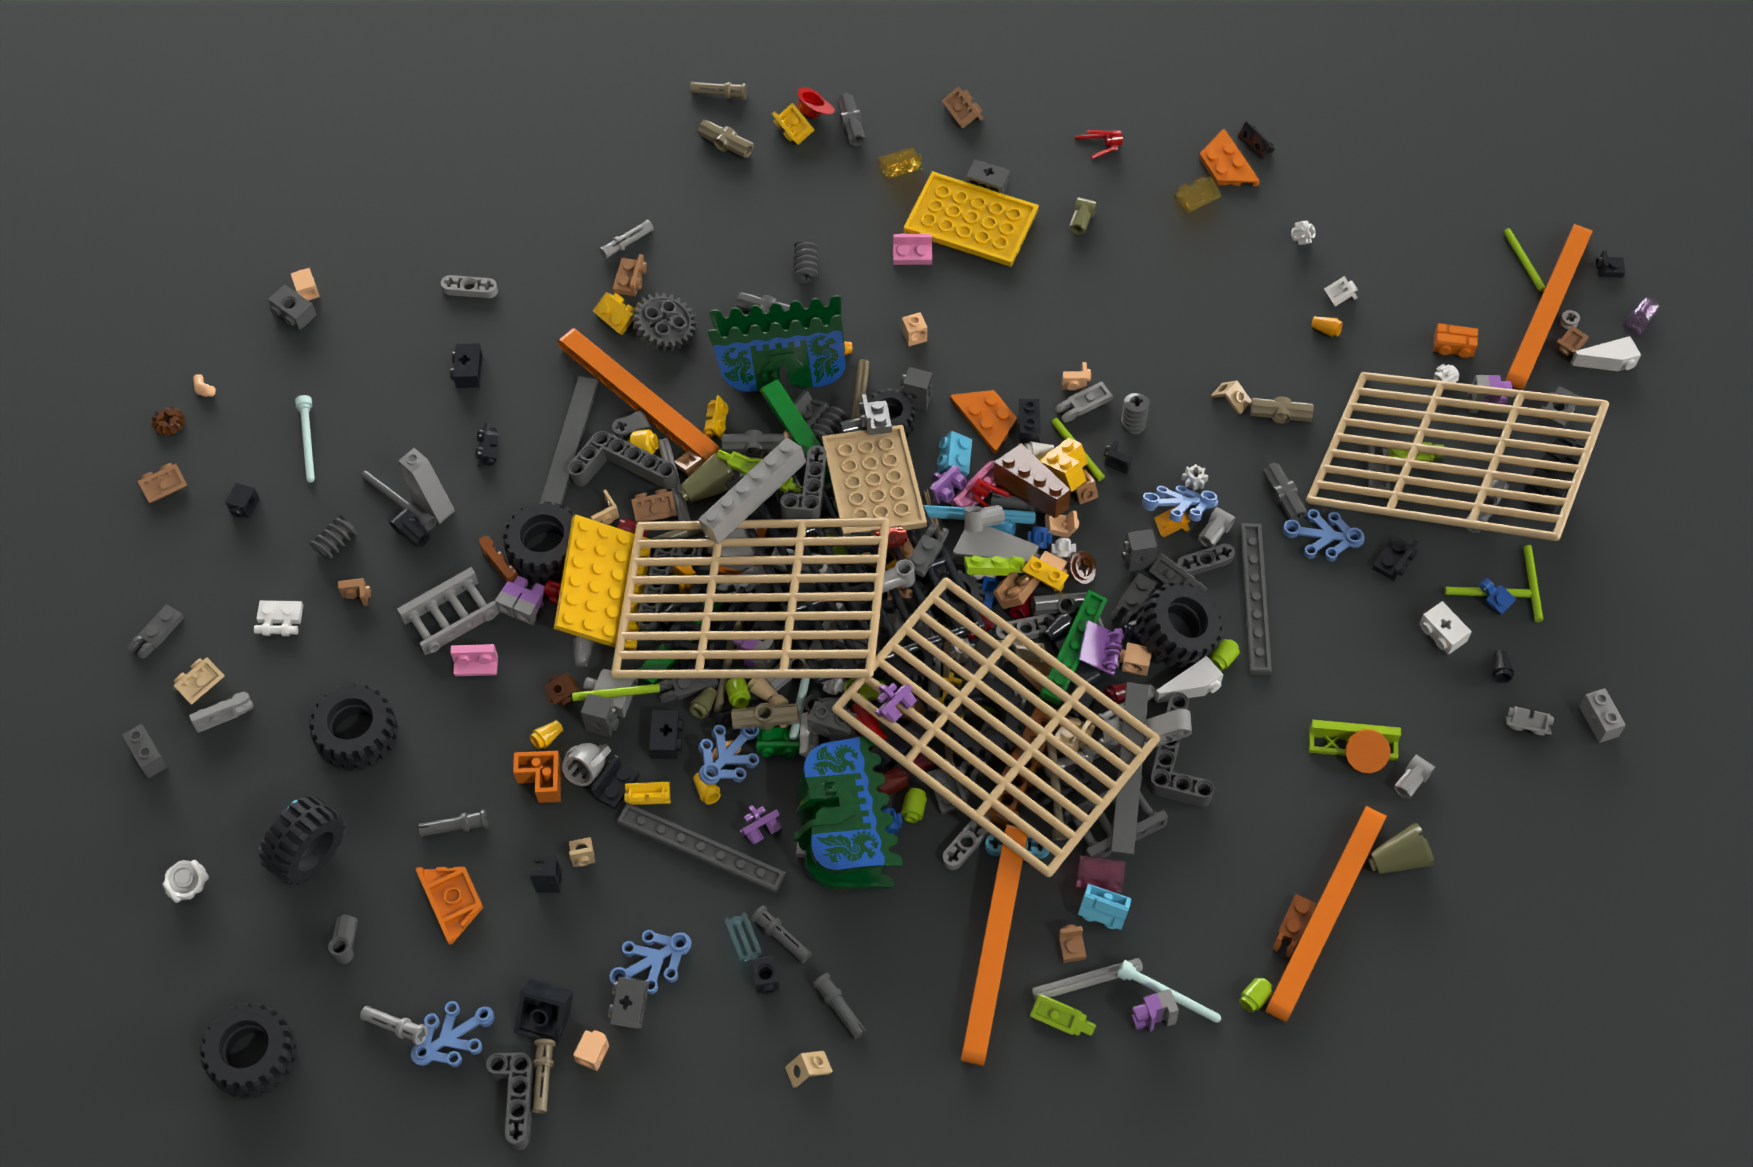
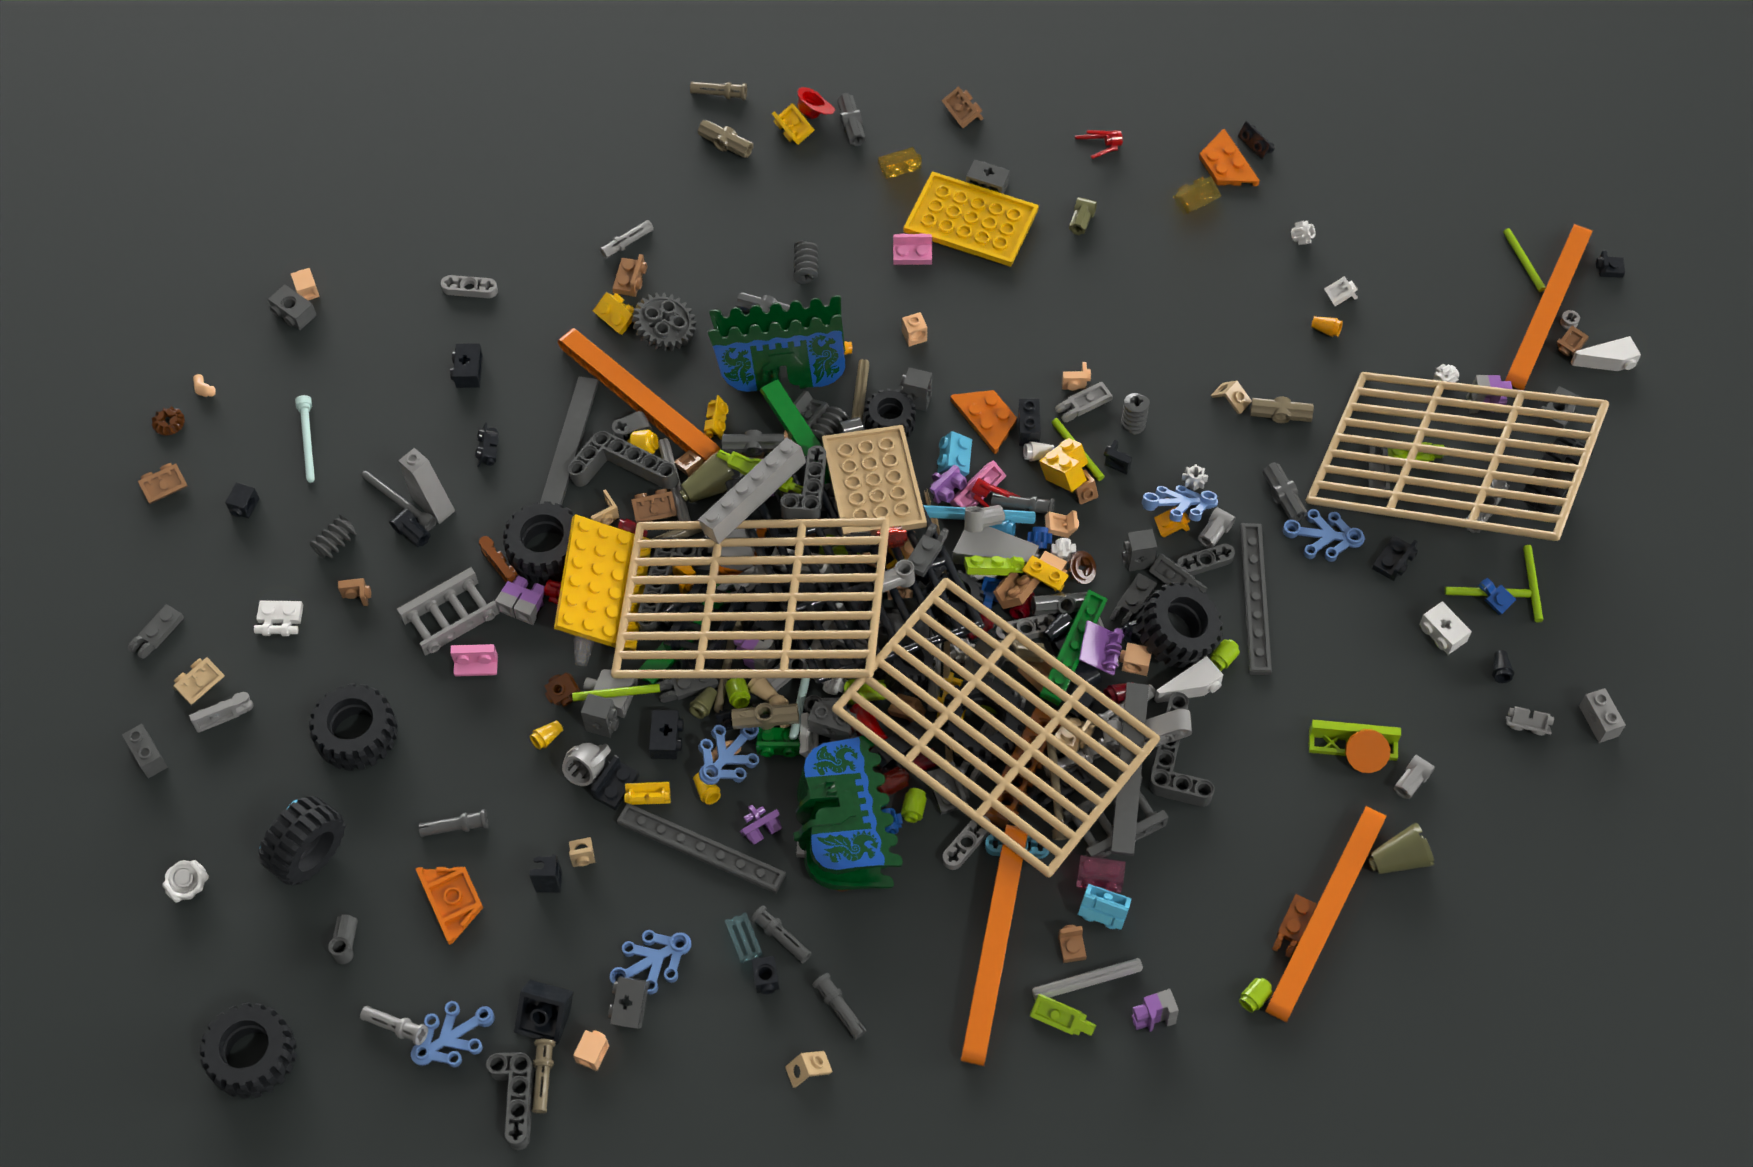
(543, 770): orange brick -> none
(875, 416): bracket -> none
(902, 695): medium lavender hips -> none
(1032, 481): reddish brown wedge -> none
(1129, 972): light aqua piece -> none
(1455, 340): orange brick -> none
(1640, 318): clear purple piece -> none

